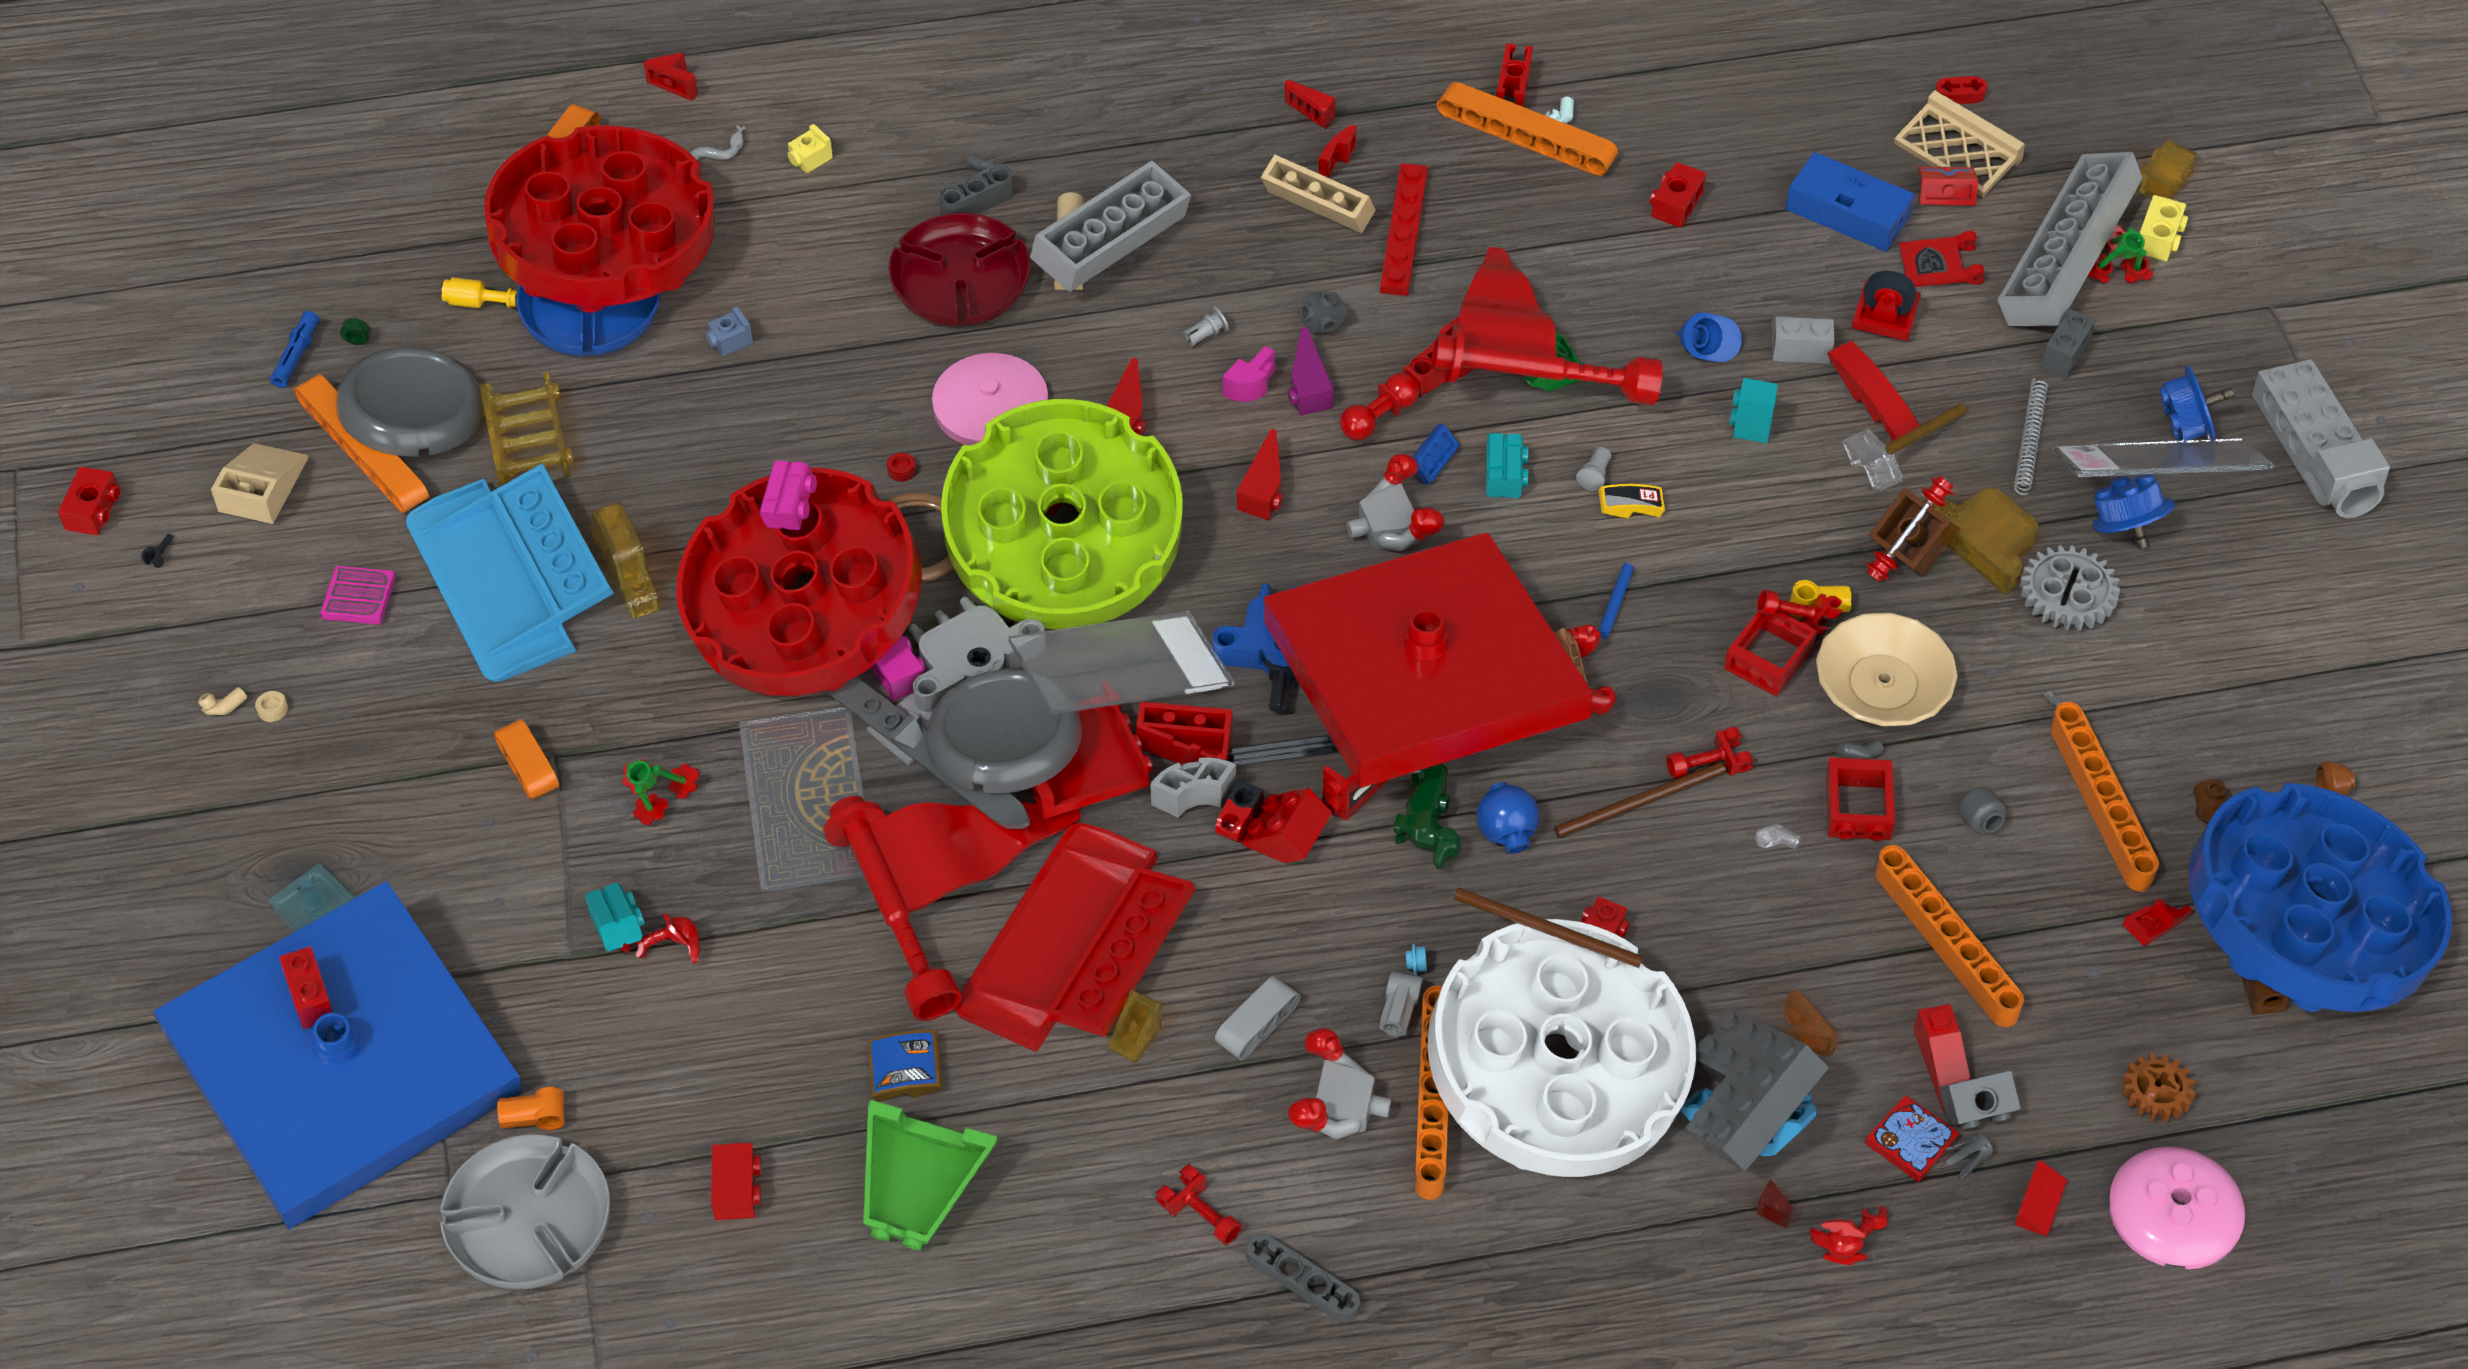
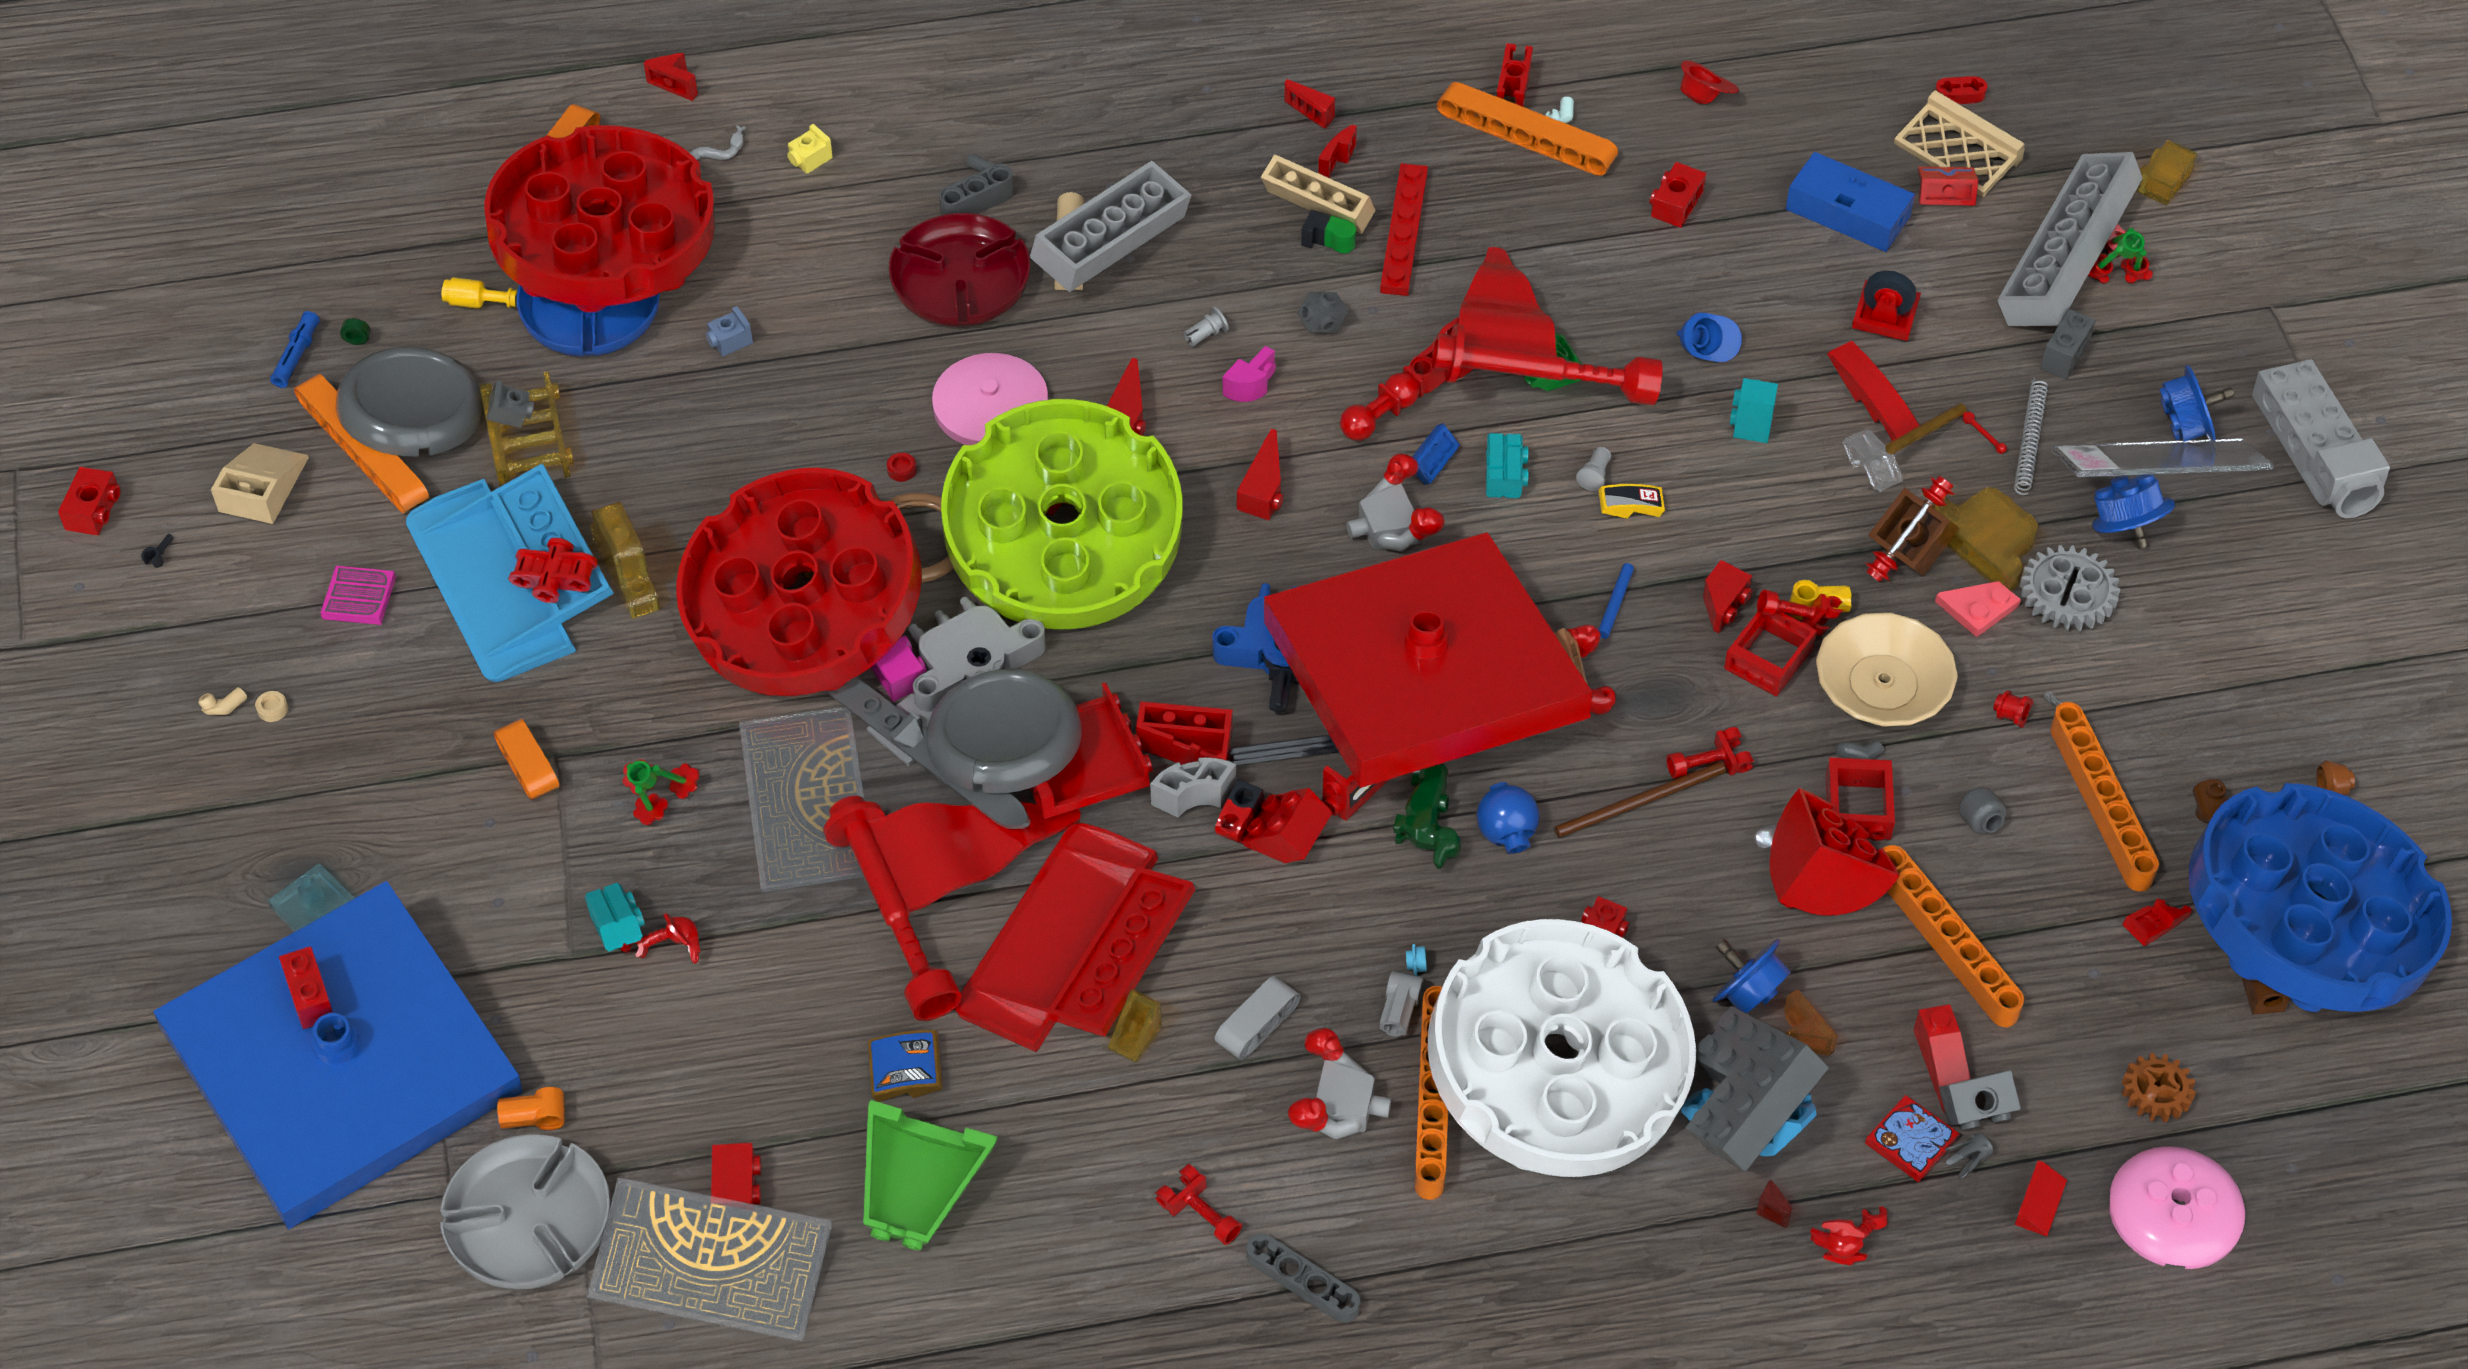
(509, 405): none -> dark grey brick
(553, 570): none -> red axle
(710, 1259): none -> clear piece
(788, 495): dark pink brick -> none
(1120, 662): clear piece -> none
(1309, 381): magenta slope -> none
(1328, 232): none -> leg
(1548, 927): reddish brown piece -> none
(1702, 84): none -> red piece
(1724, 593): none -> red slope
(1754, 979): none -> blue piece
(1802, 338): light grey slope -> none
(1825, 861): none -> red brick
(1939, 260): red flag -> none
(1968, 418): none -> red hinge
(1979, 605): none -> coral wing
(2013, 707): none -> red brick
(2161, 227): light yellow brick -> none

